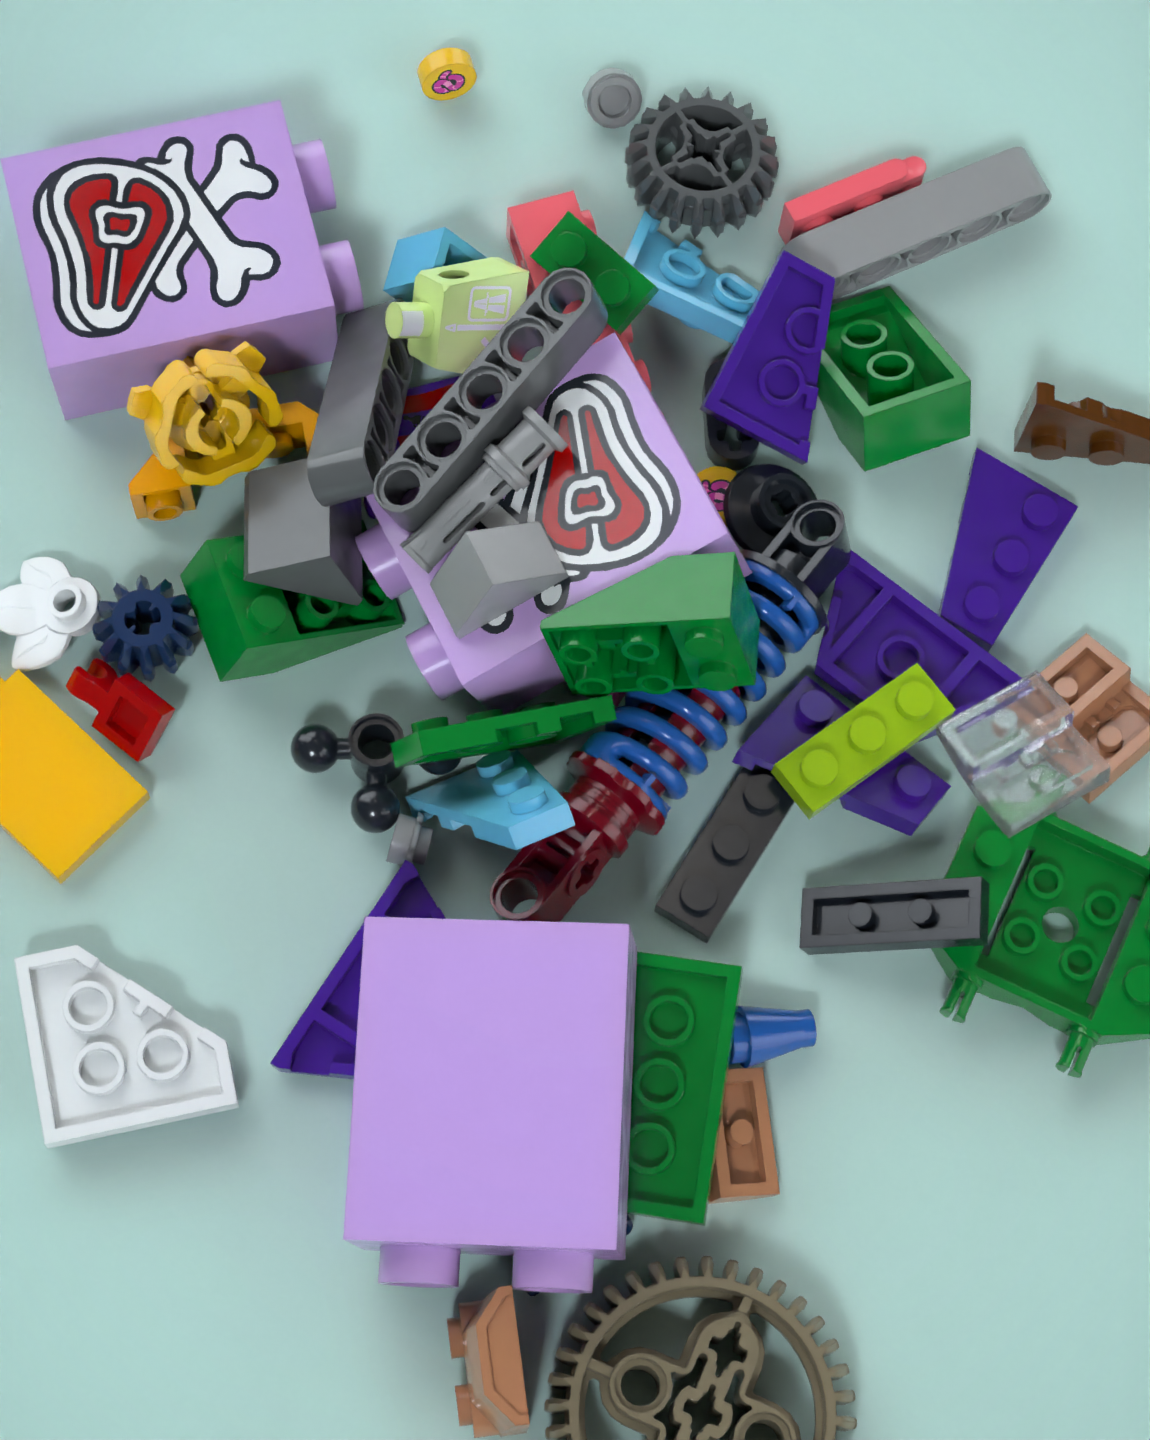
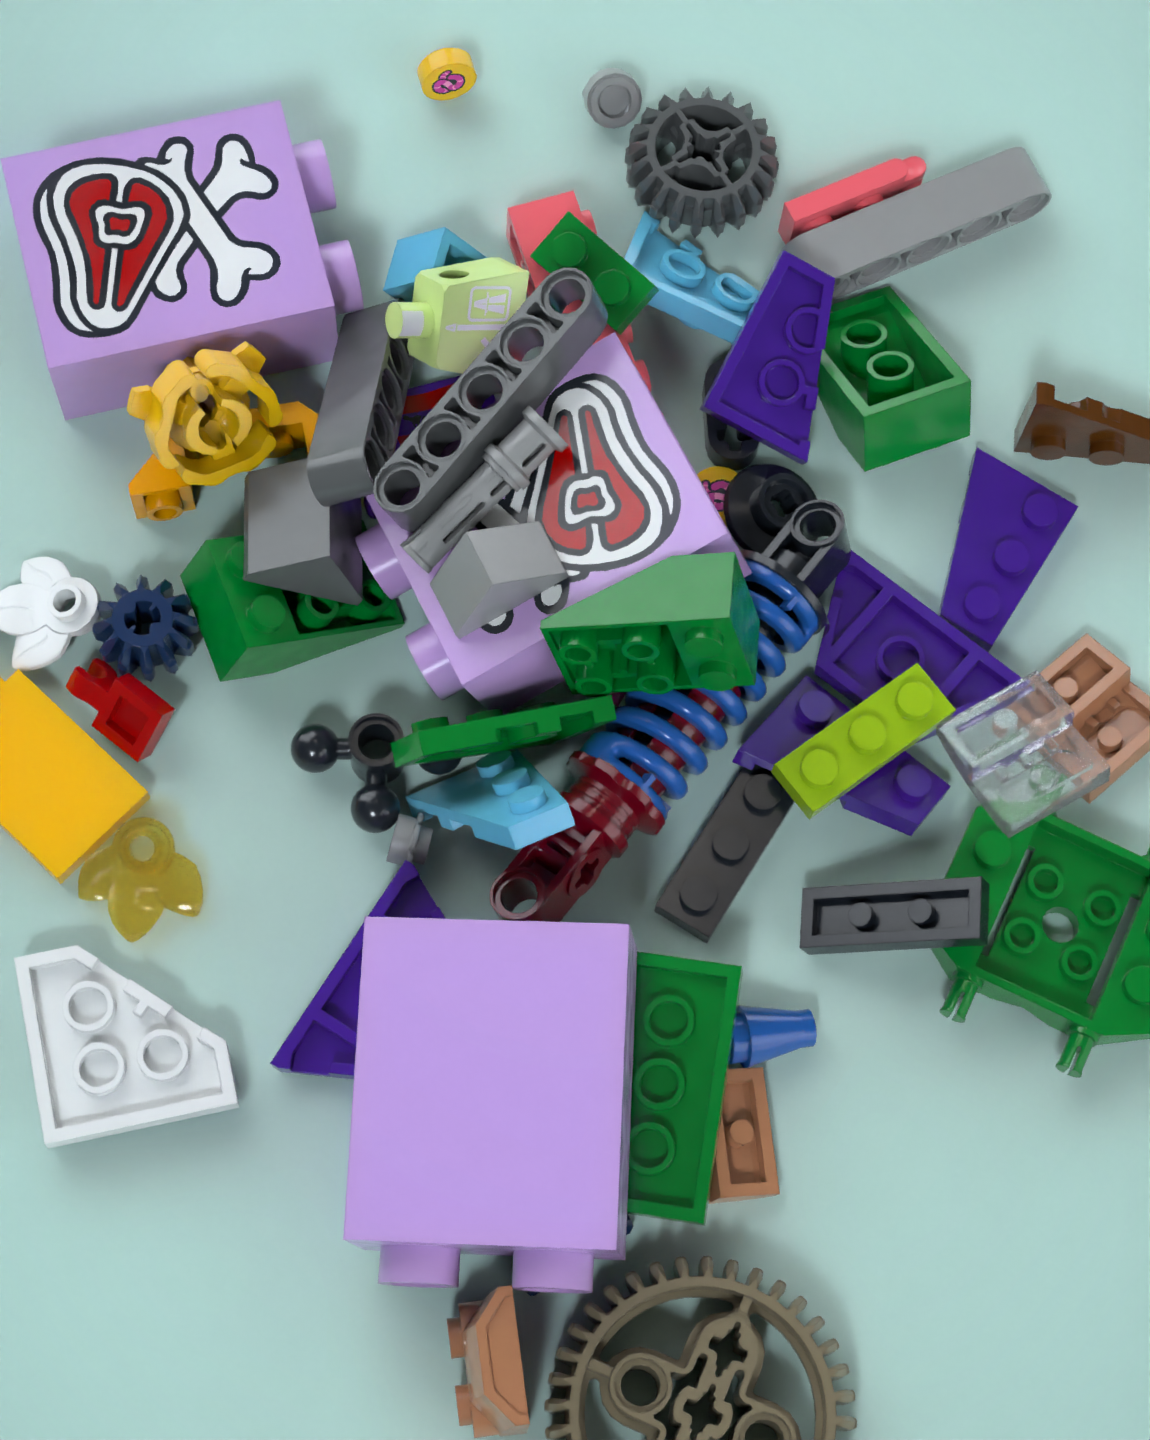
(138, 888): none -> clear yellow plate

